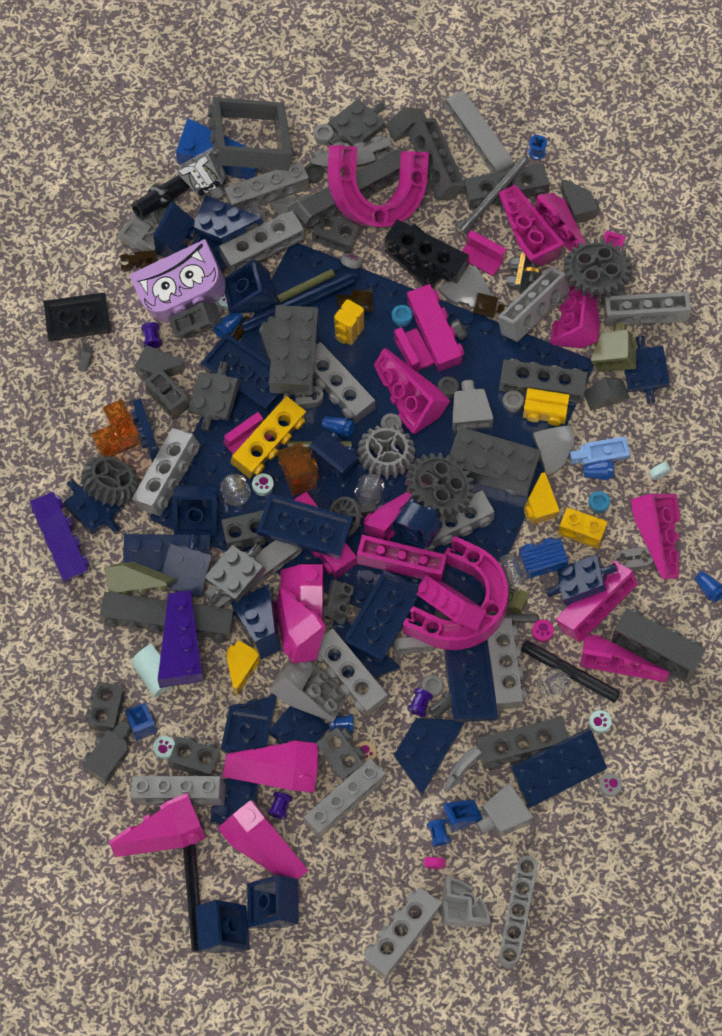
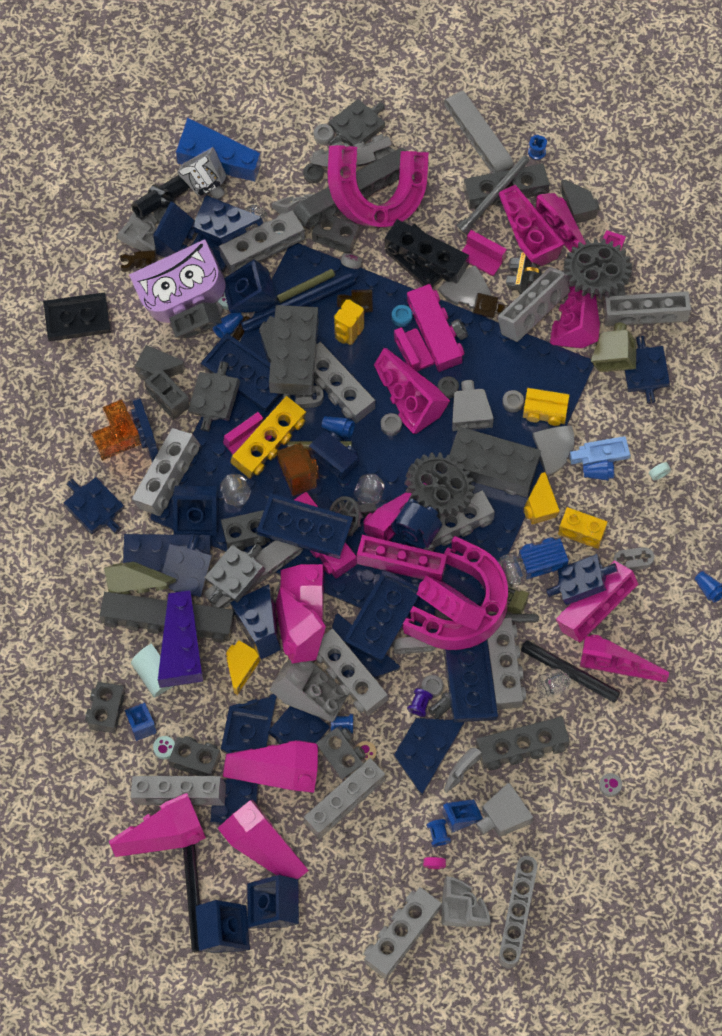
(59, 537): dark purple wedge -> none
(84, 357): dark grey tile -> none
(107, 485): dark grey gear -> none
(108, 754): dark grey hinge -> none
(151, 334): dark purple bush -> none
(247, 156): dark grey window -> none
(262, 484): light aqua tile -> none
(268, 187): light grey brick -> none
(280, 805): dark purple bush -> none
(338, 601): dark grey hips -> none
(391, 461): light grey gear -> none
(403, 122): dark grey slope -> none
(442, 169): dark grey brick -> none
(534, 371): dark grey brick -> none
(542, 631): dark pink tile -> none
(558, 767): dark blue plate -> none
(599, 502): dark azure tile -> none
(600, 721): light aqua tile -> none
(605, 393): dark grey slope -> none
(656, 521): dark pink wedge -> none
(658, 645): dark grey brick -> none

